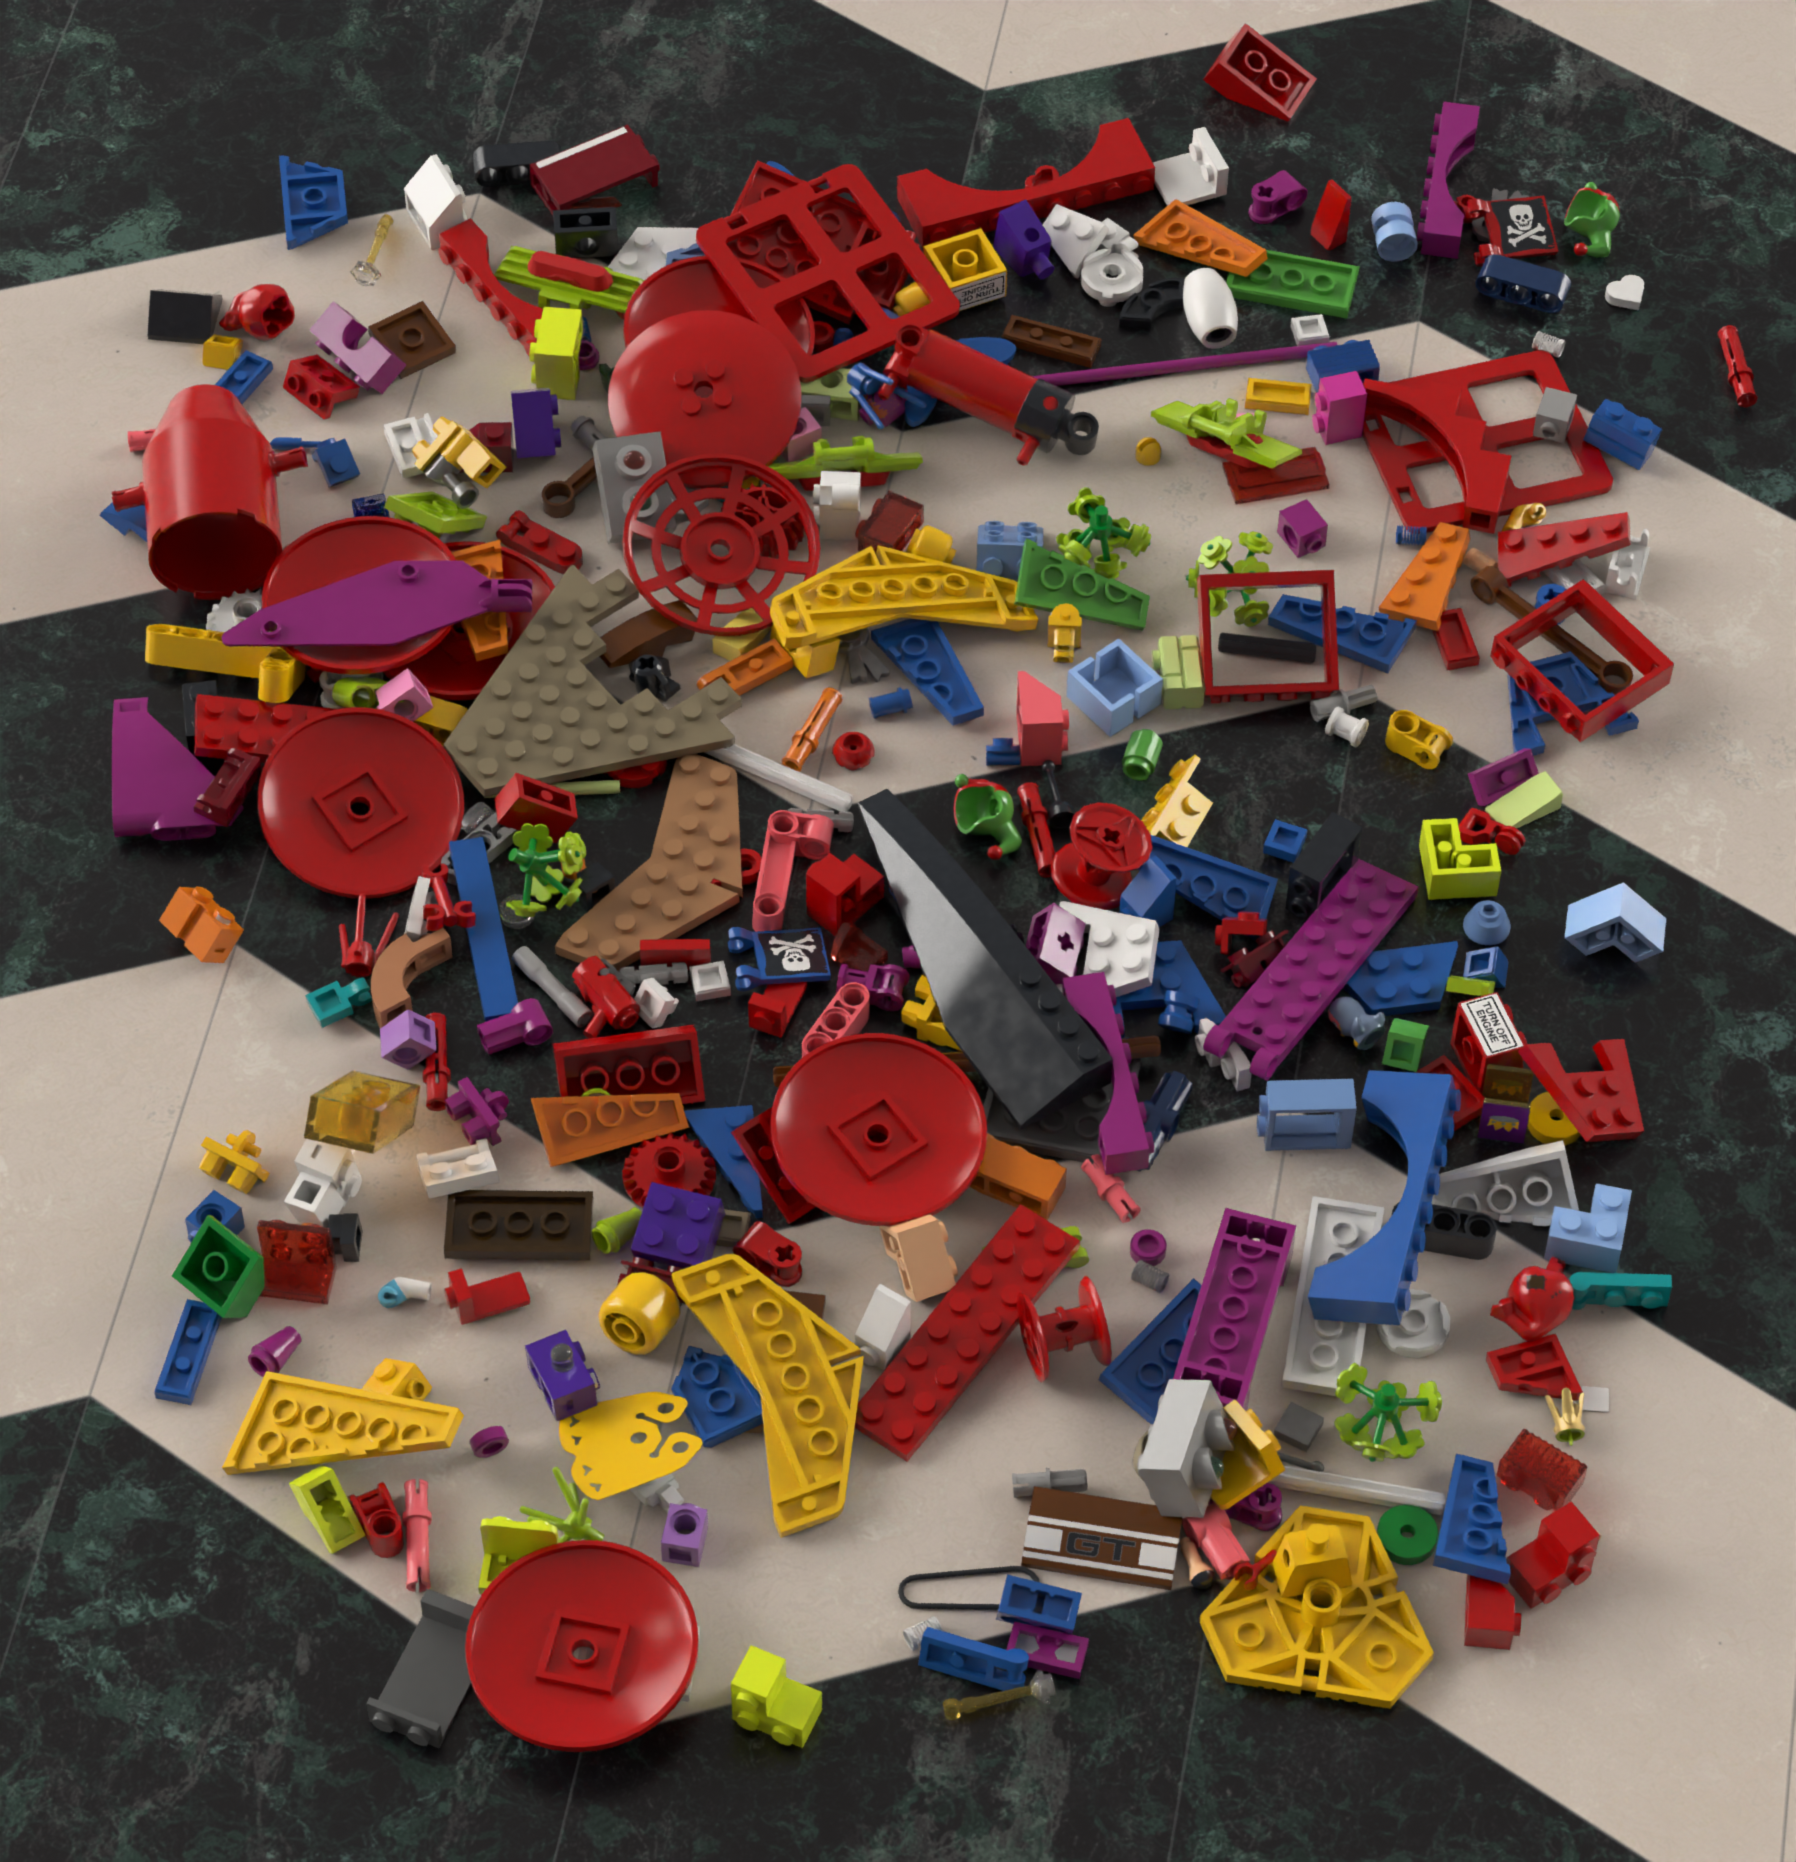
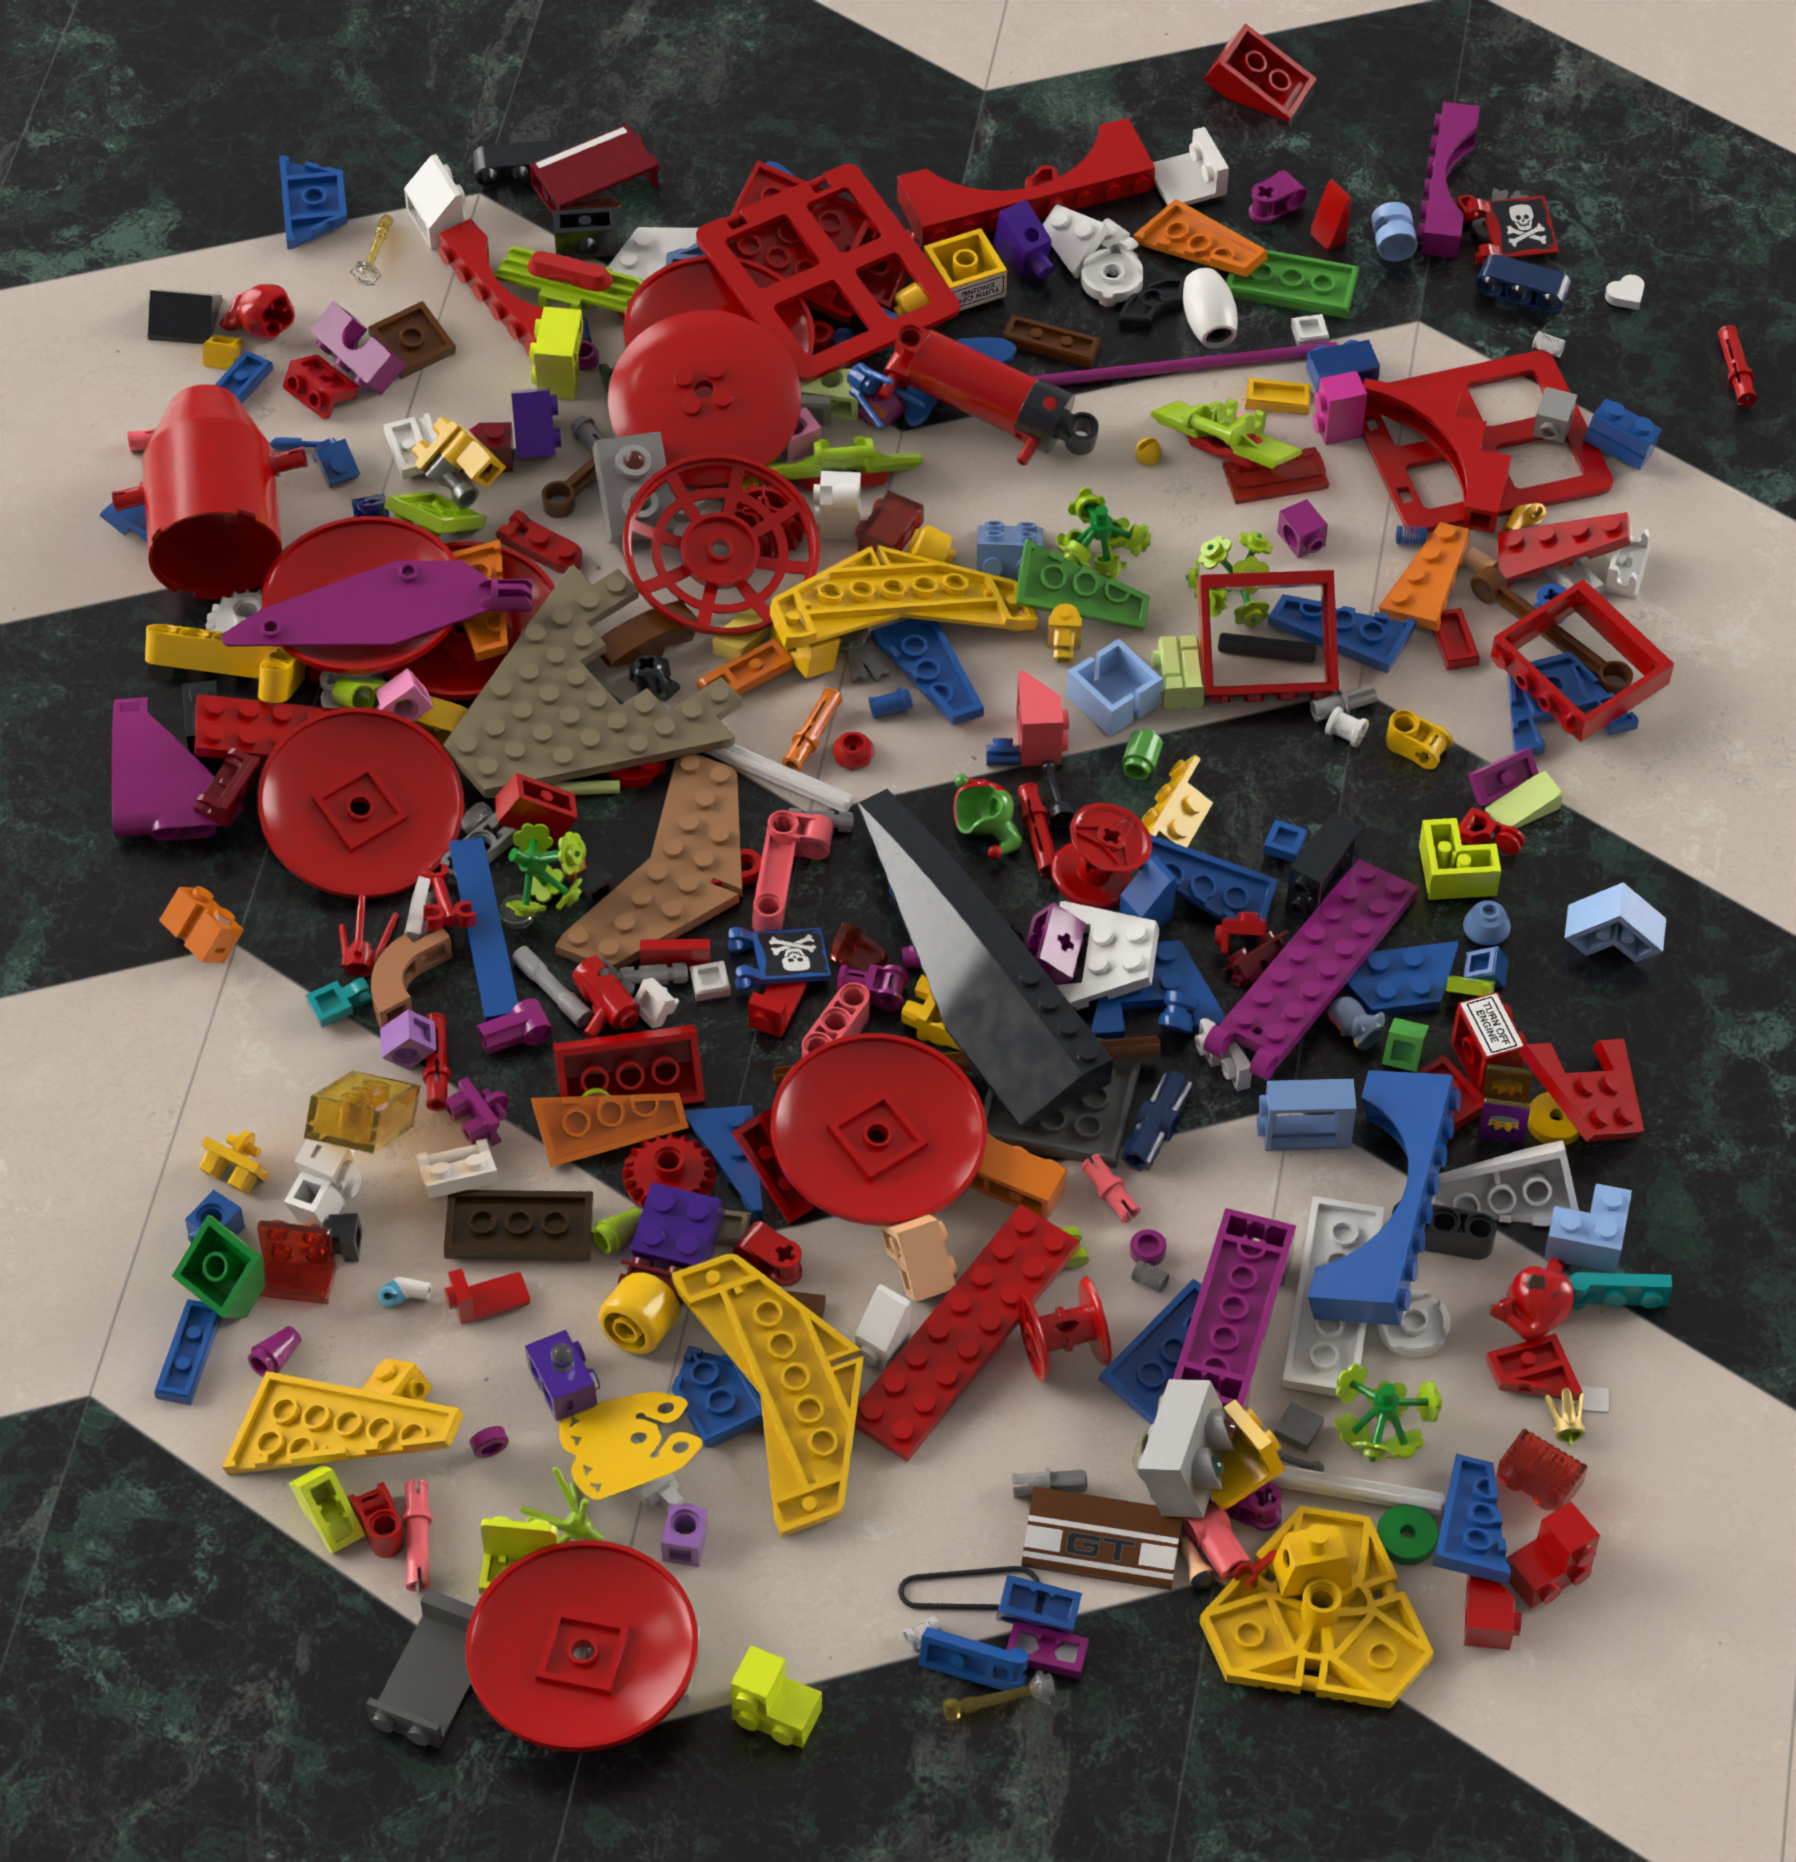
(841, 890): red brick -> none
(1122, 1135): magenta arch -> none
(1595, 217): bright green piece -> none

